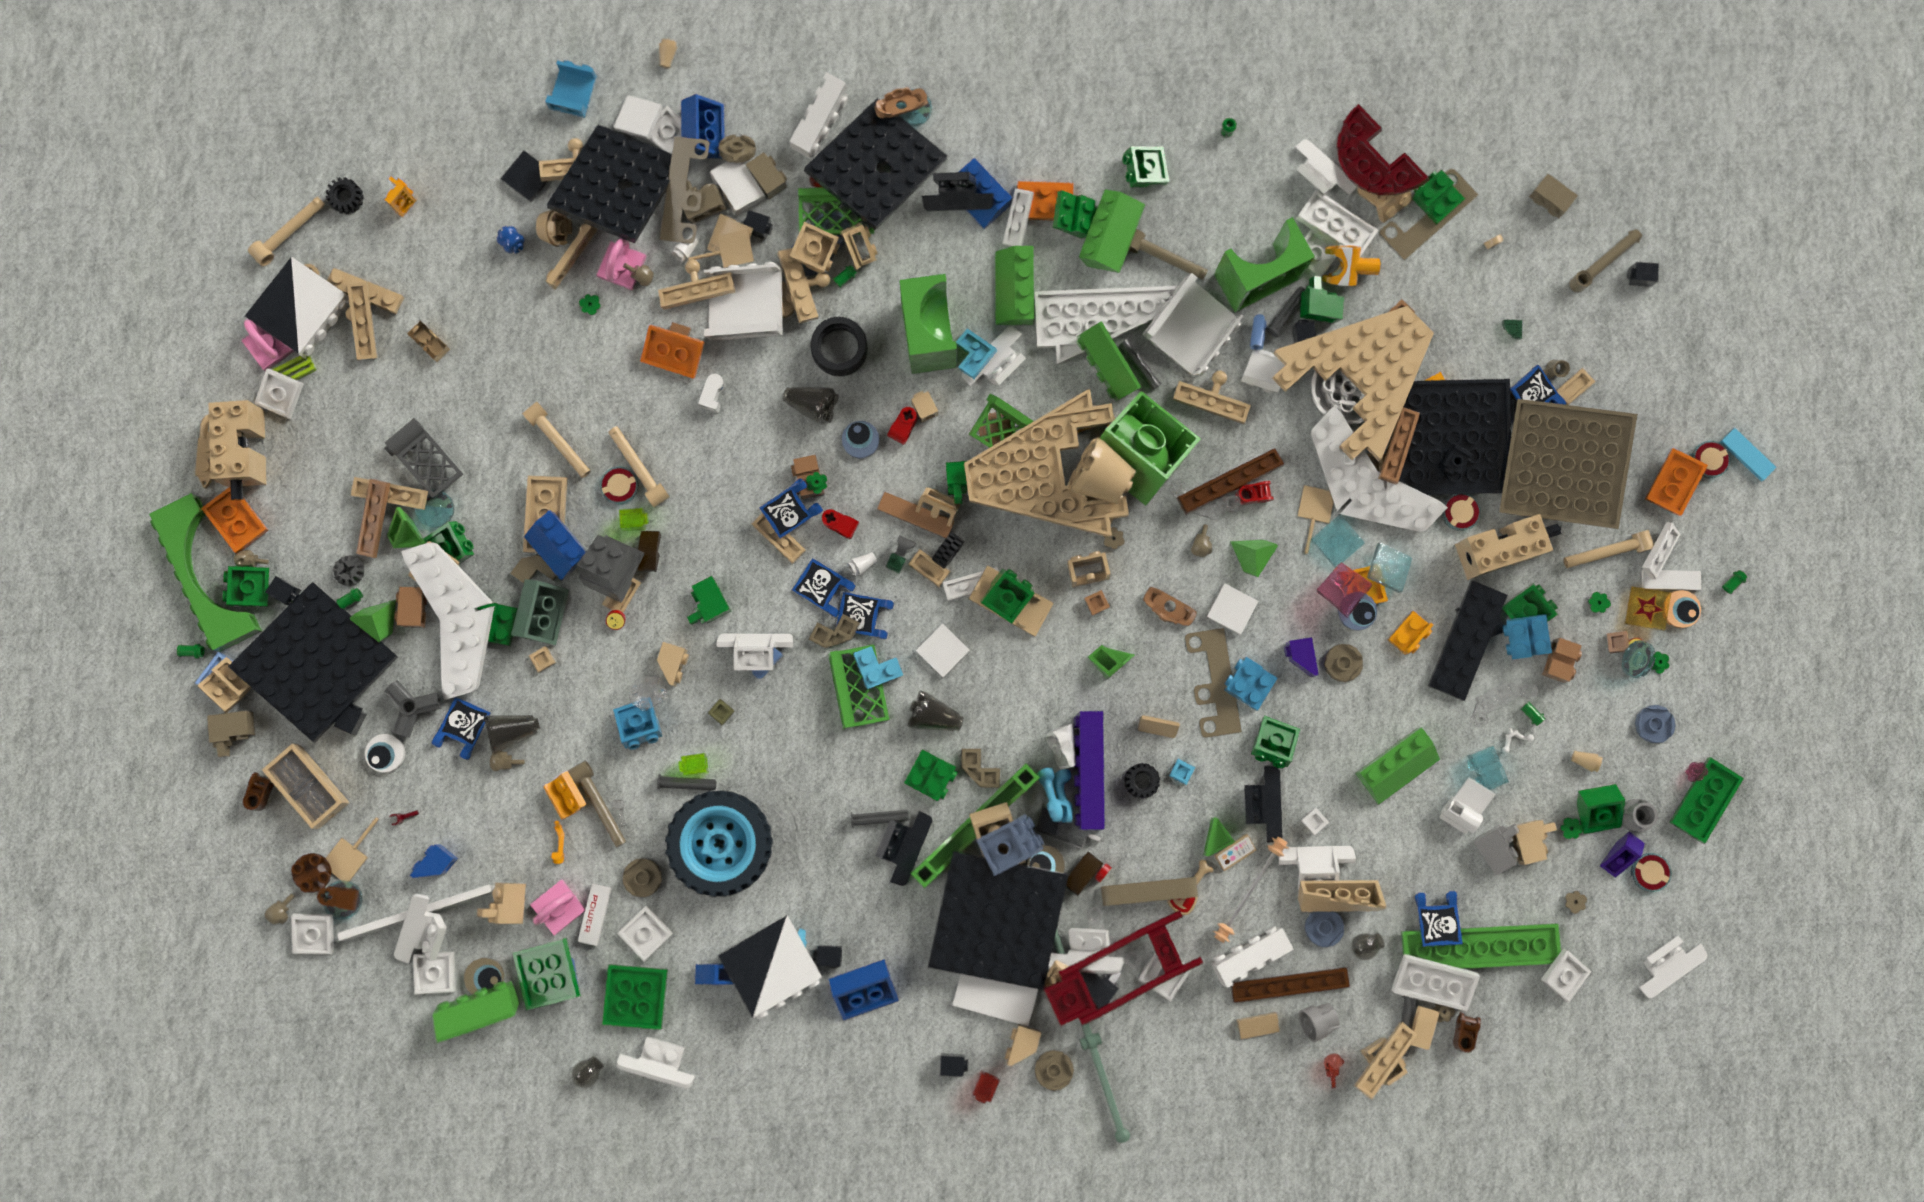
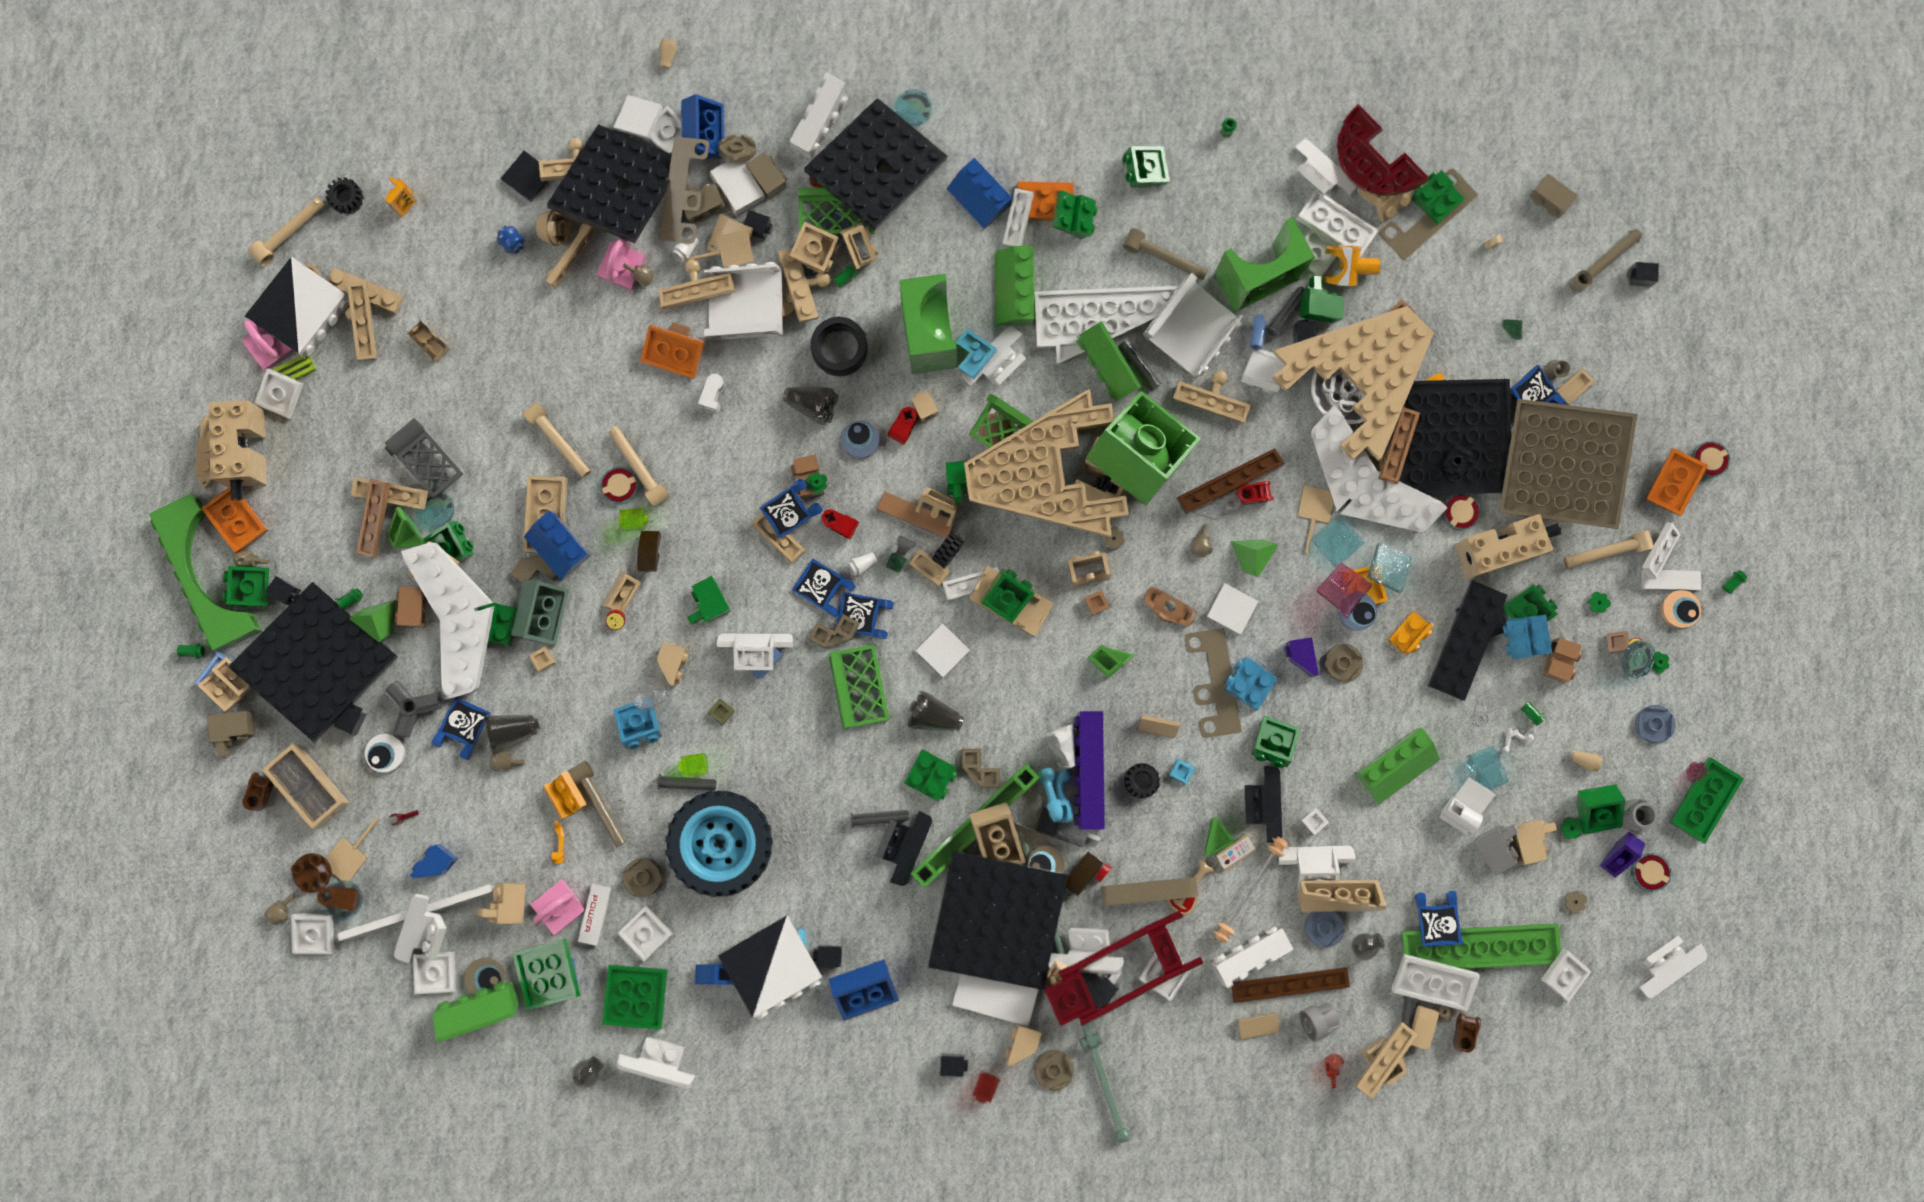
(356, 573): dark grey gear -> none
(572, 89): dark azure panel -> none
(585, 302): green plant -> none
(609, 567): dark grey piece -> none
(874, 673): medium azure plate -> none
(913, 99): medium nougat piece -> none
(957, 192): black plate -> none
(1021, 842): sand blue bracket -> none
(1101, 473): tan cone -> none
(1111, 231): bright green slope -> none
(1648, 608): clear yellow tile -> none
(1748, 454): medium azure tile -> none

